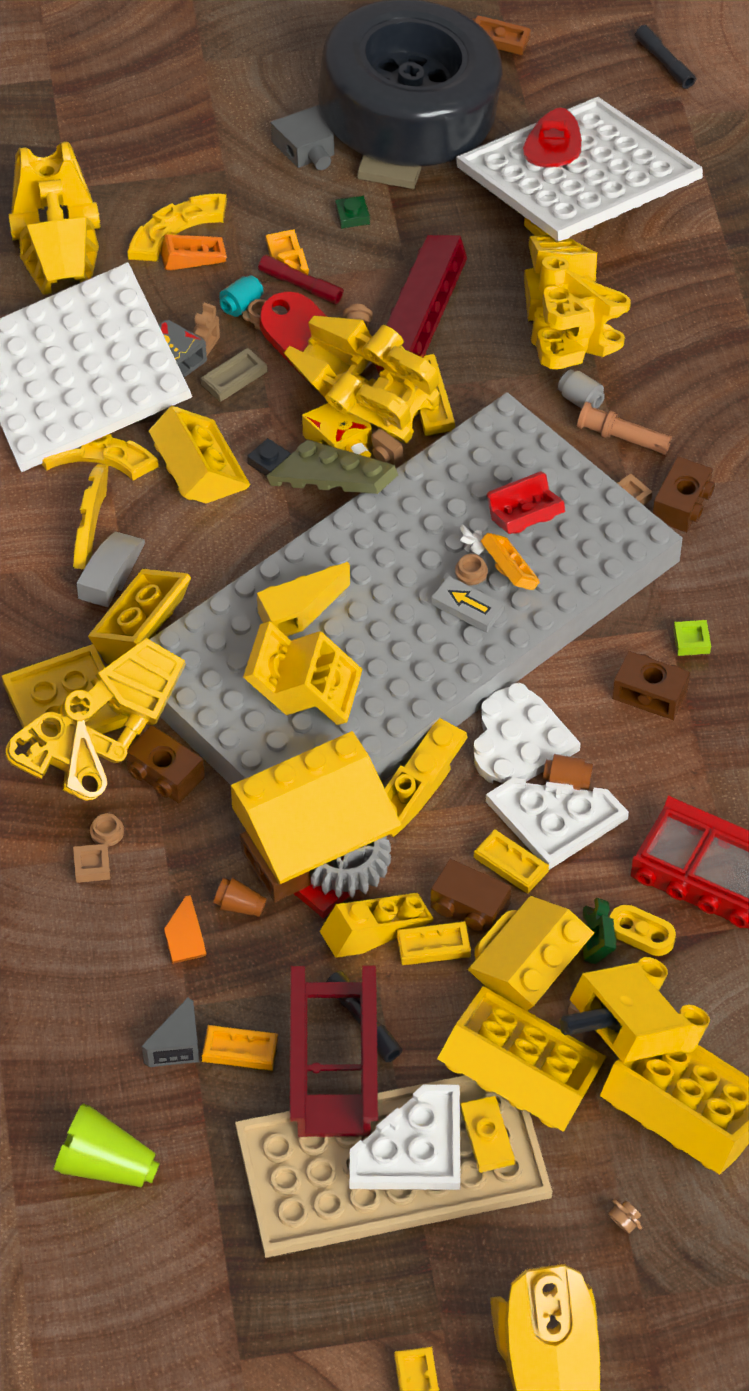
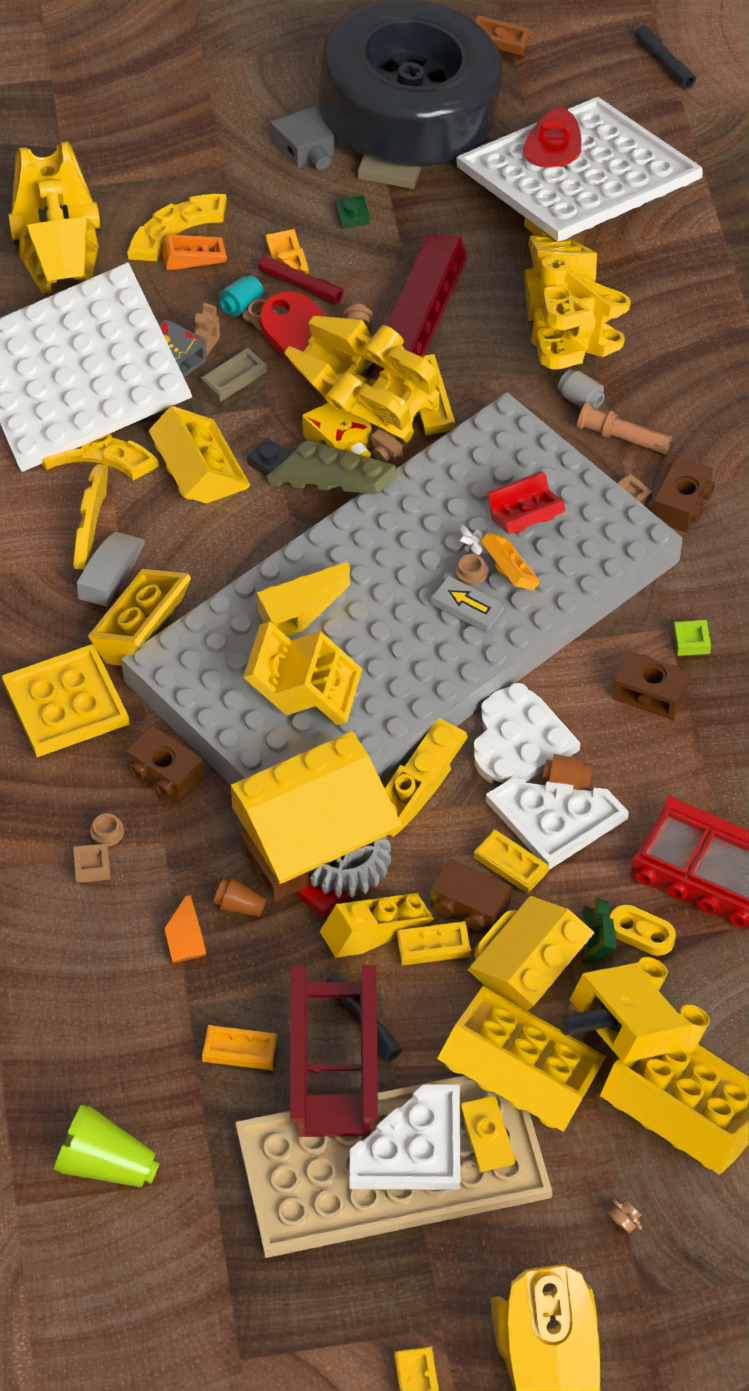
(132, 686): yellow piece -> none
(174, 1040): dark grey slope -> none

